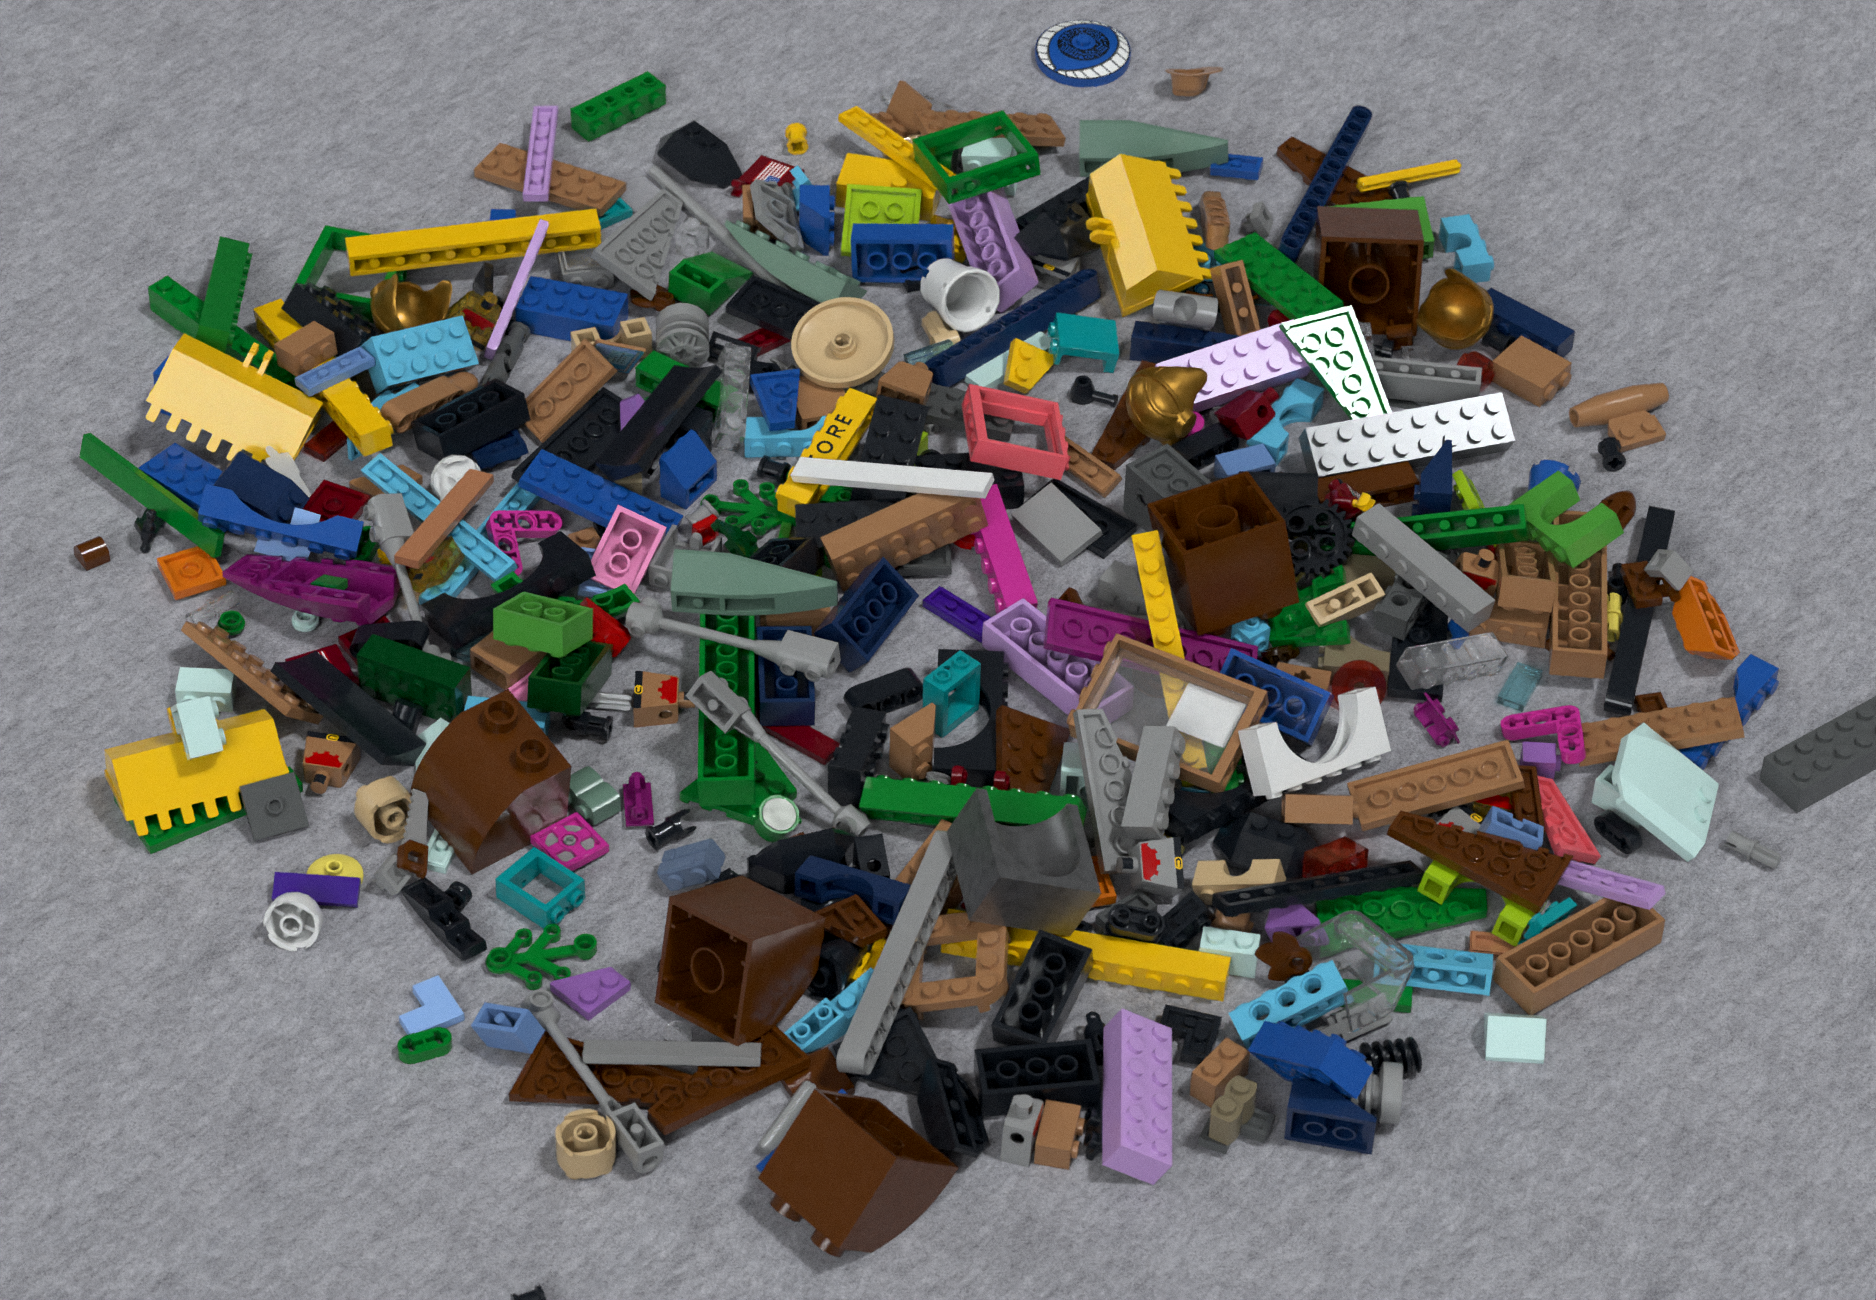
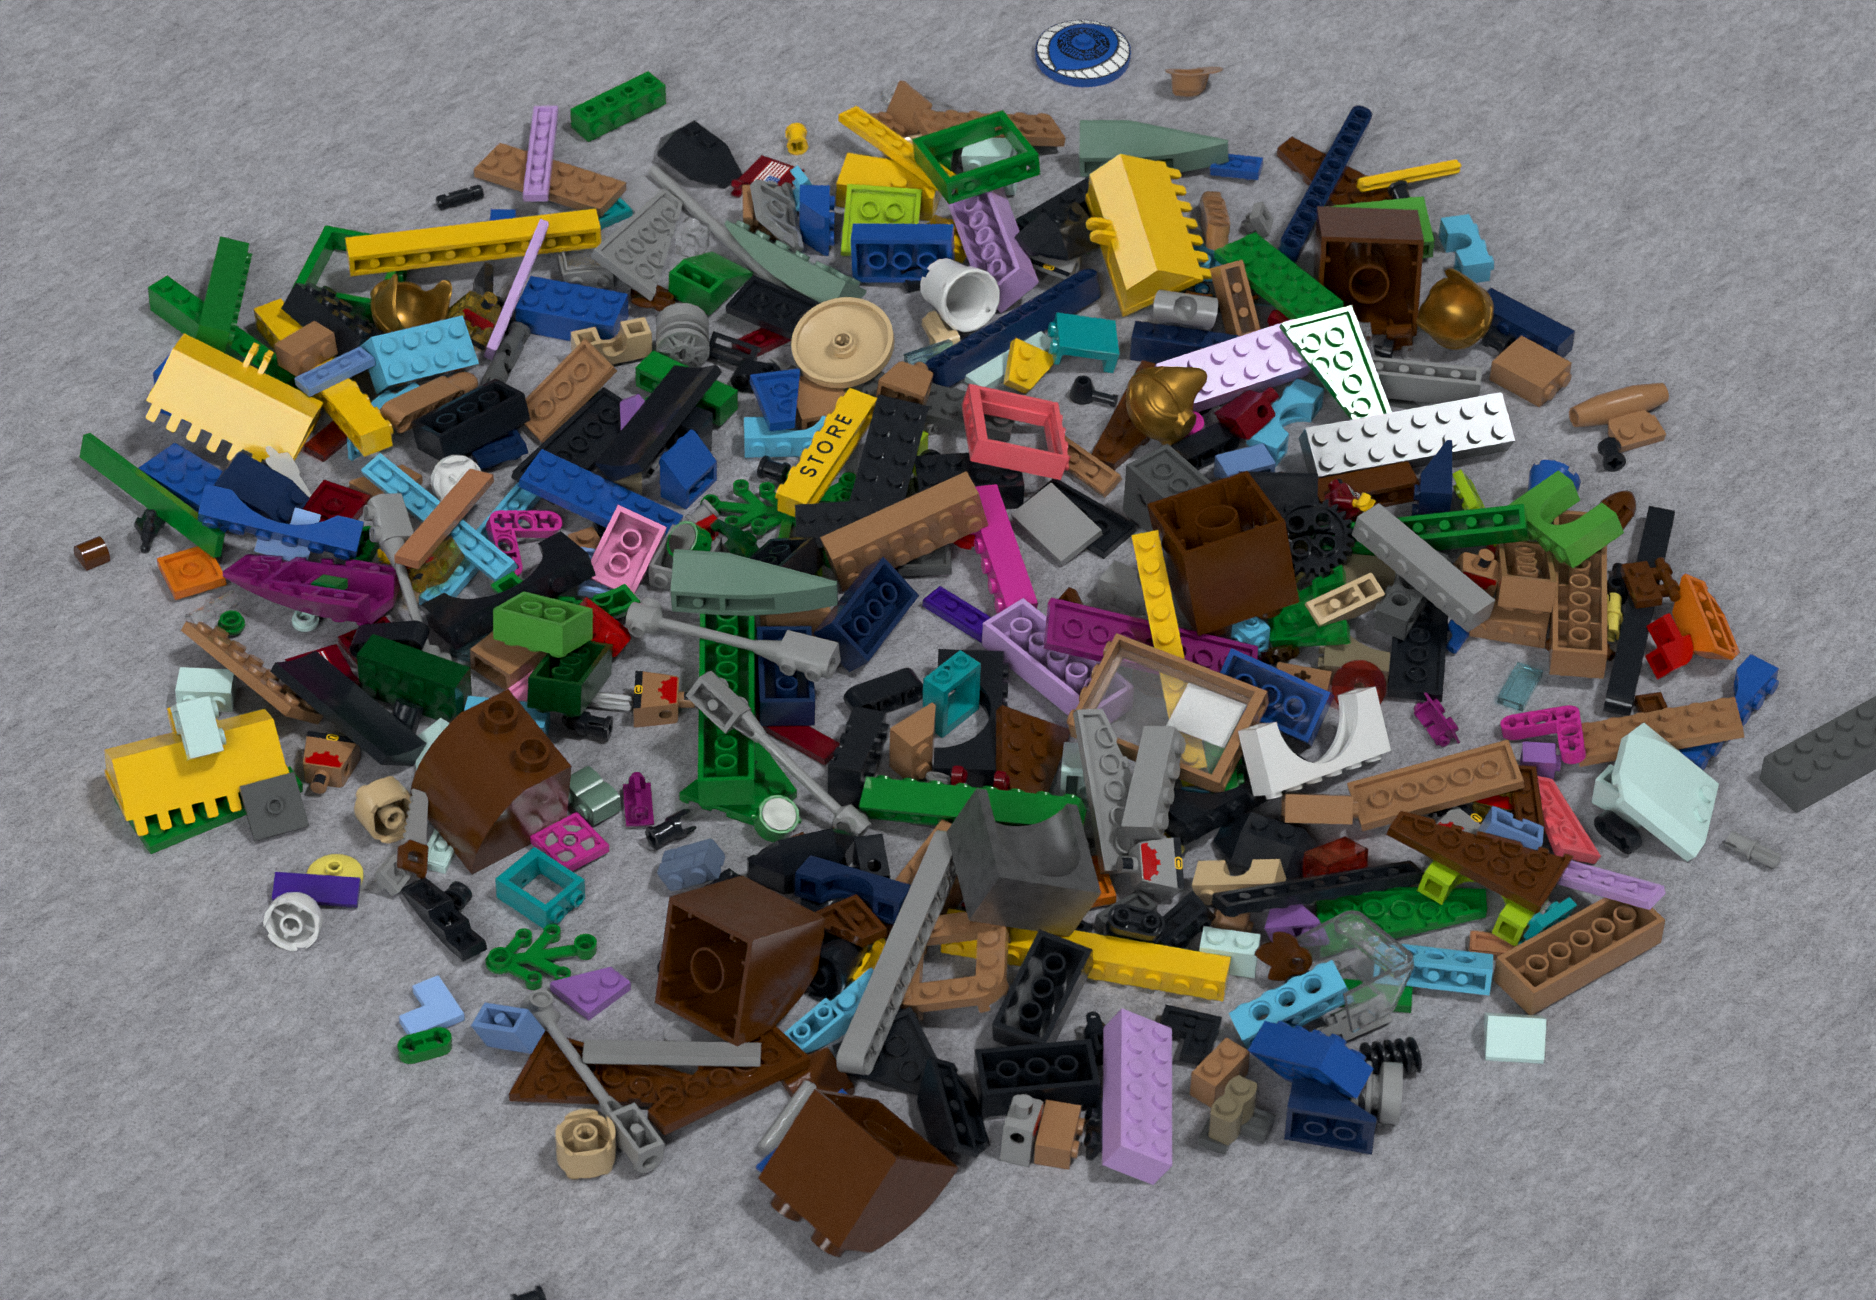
(459, 197): none -> black axle
(620, 355): piece -> none
(688, 536): none -> piece
(731, 417): clear arch -> none
(892, 477): white tile -> none
(1452, 661): clear brick -> none
(1476, 359): clear red head -> none
(1670, 567): light grey panel -> none
(1672, 649): none -> red brick

